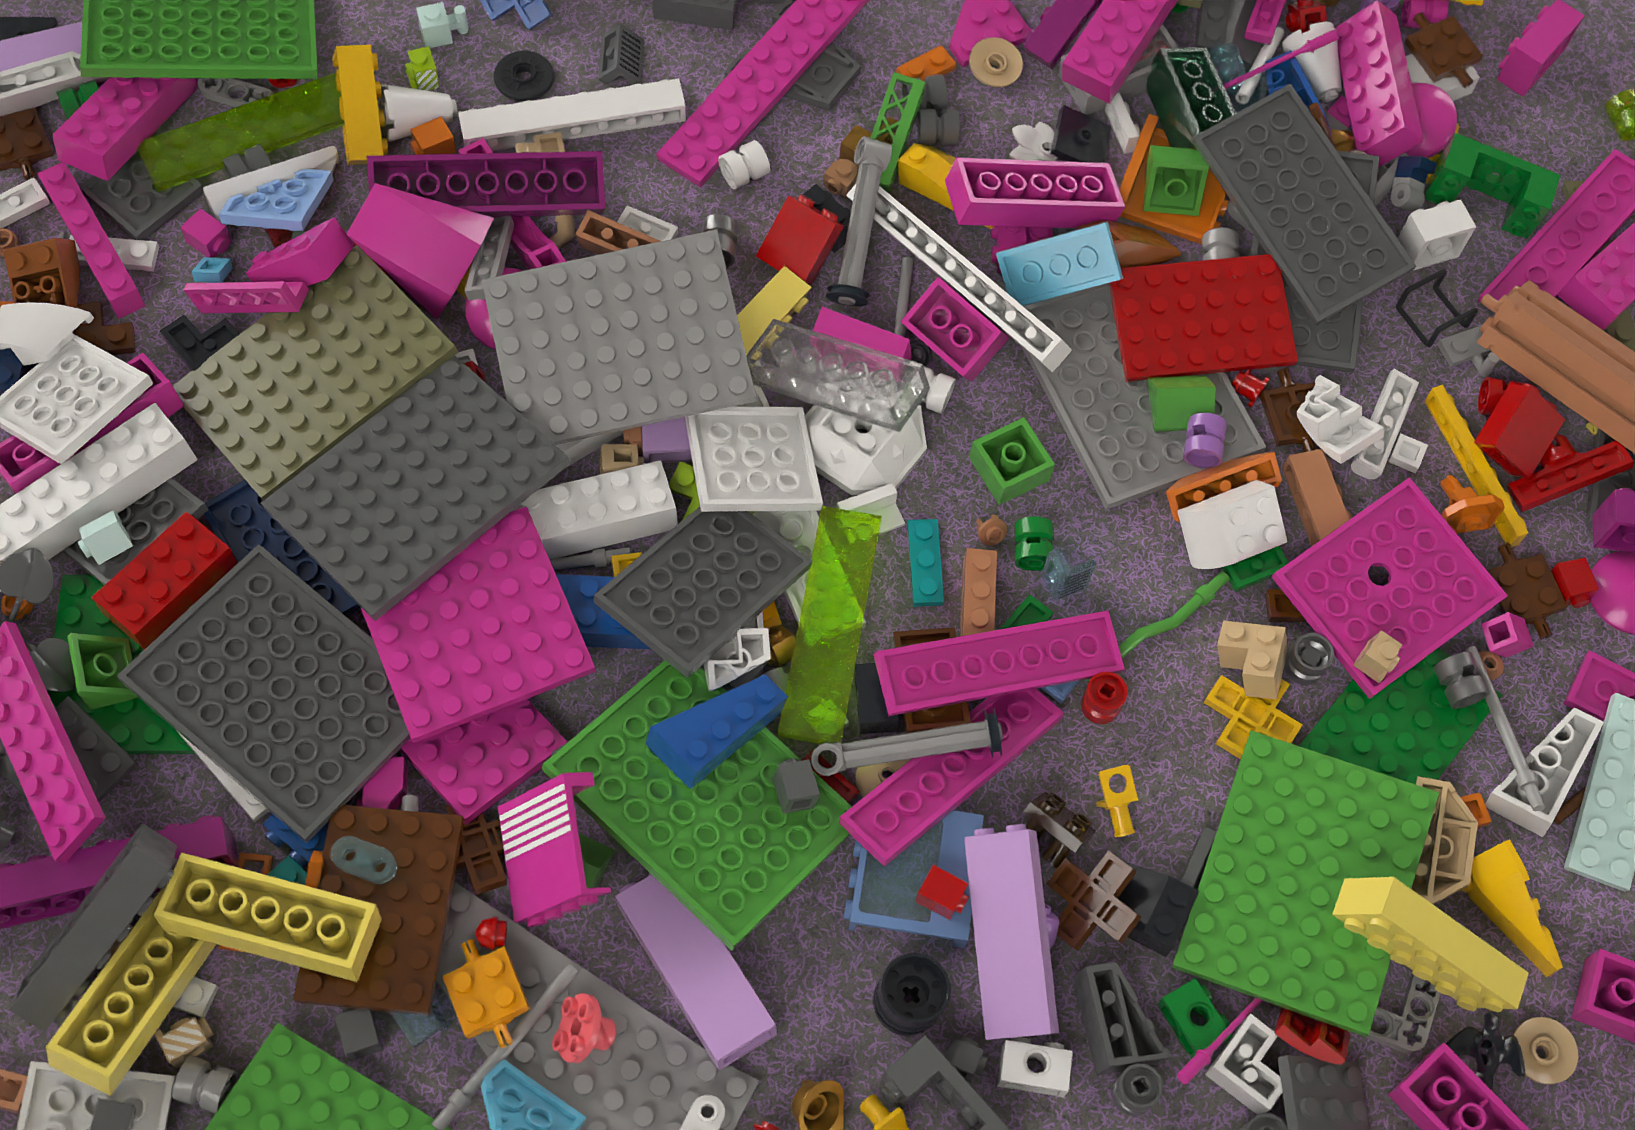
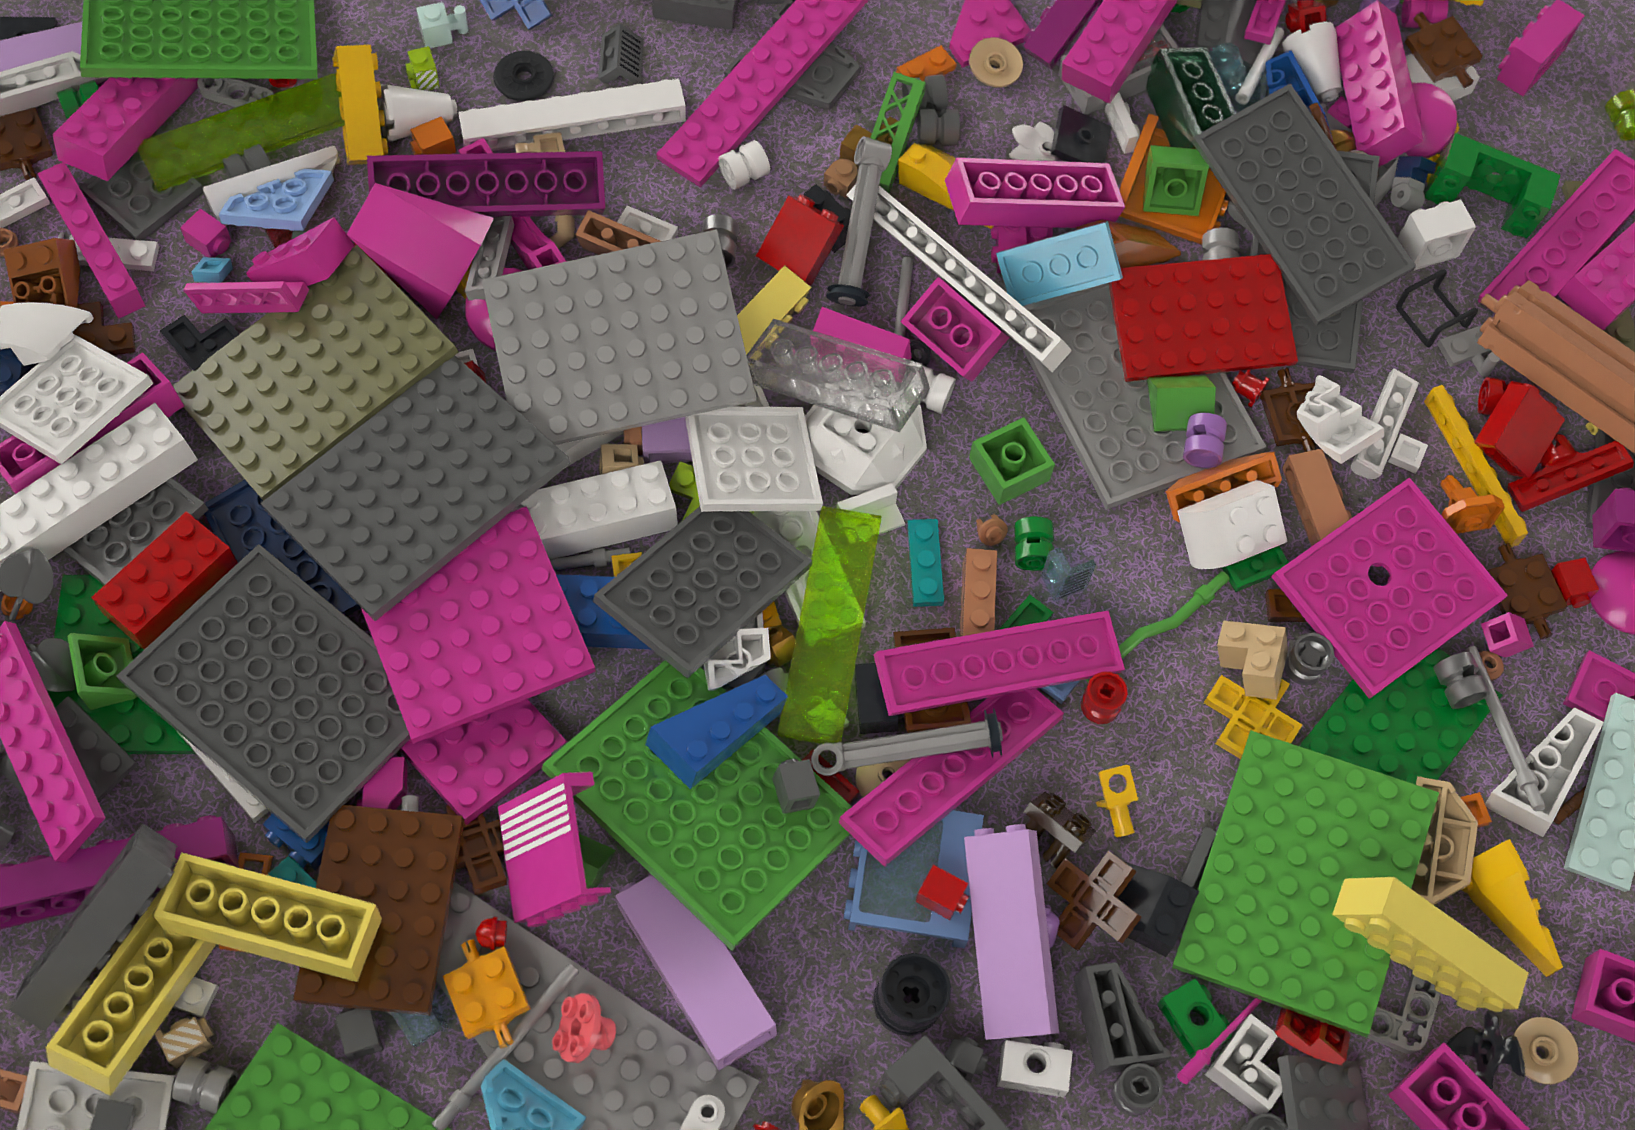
(104, 537): light aqua brick -> none
(314, 869): orange tile -> none
(365, 860): clear light blue plate -> none
(1309, 46): dark pink piece -> none
(1378, 656): tan brick -> none

